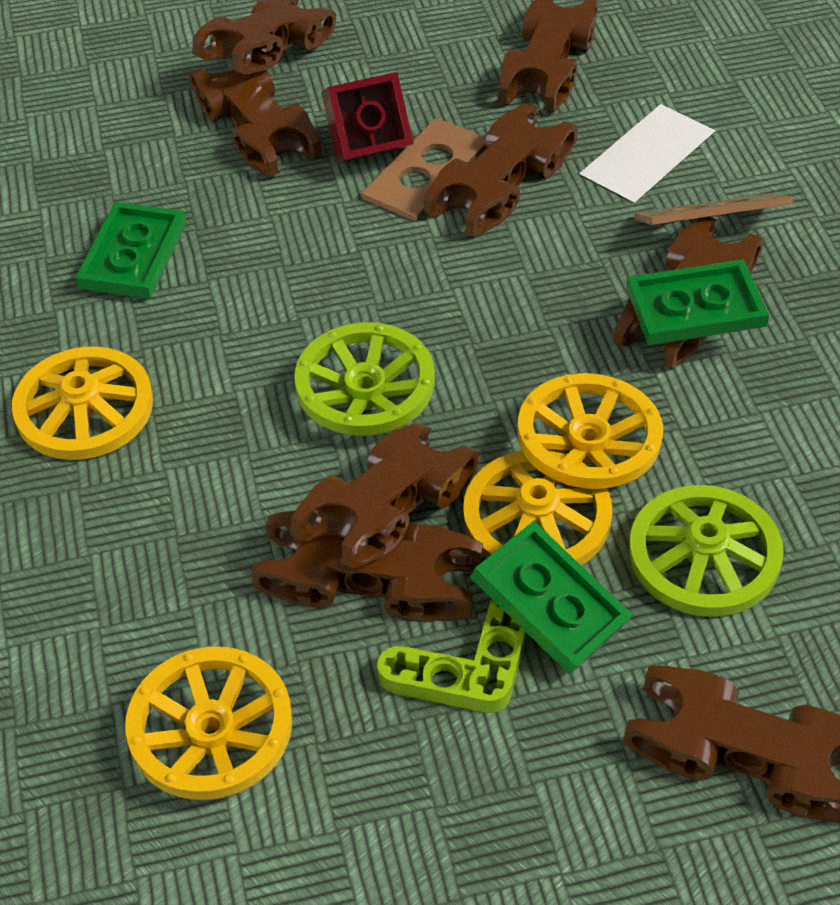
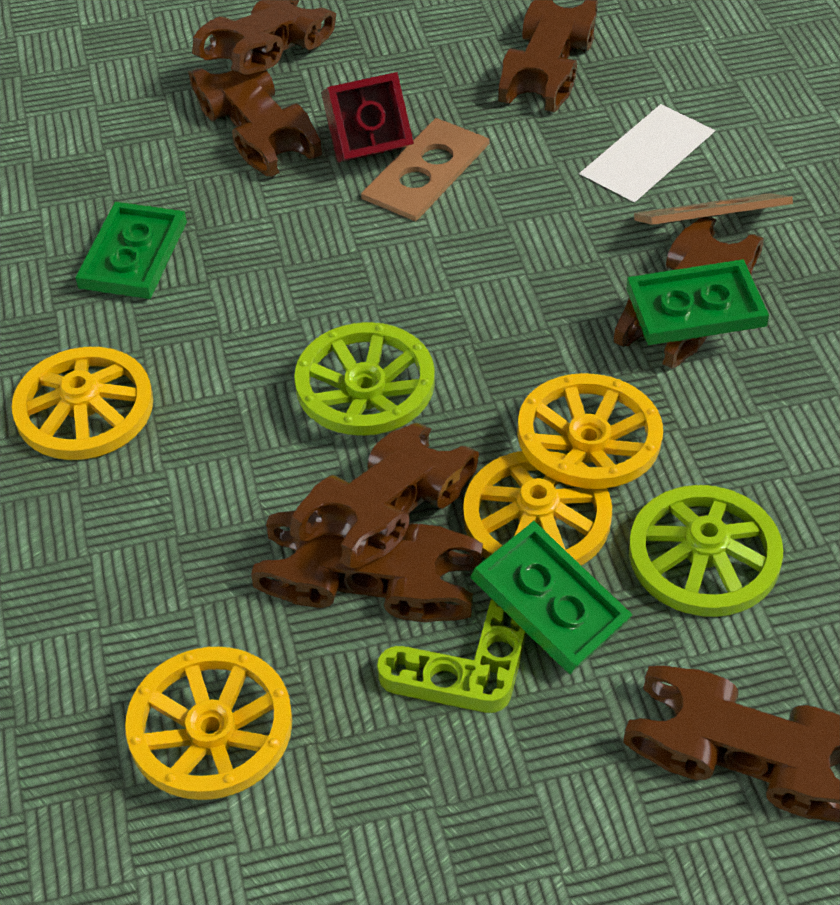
(492, 180): reddish brown piece -> none

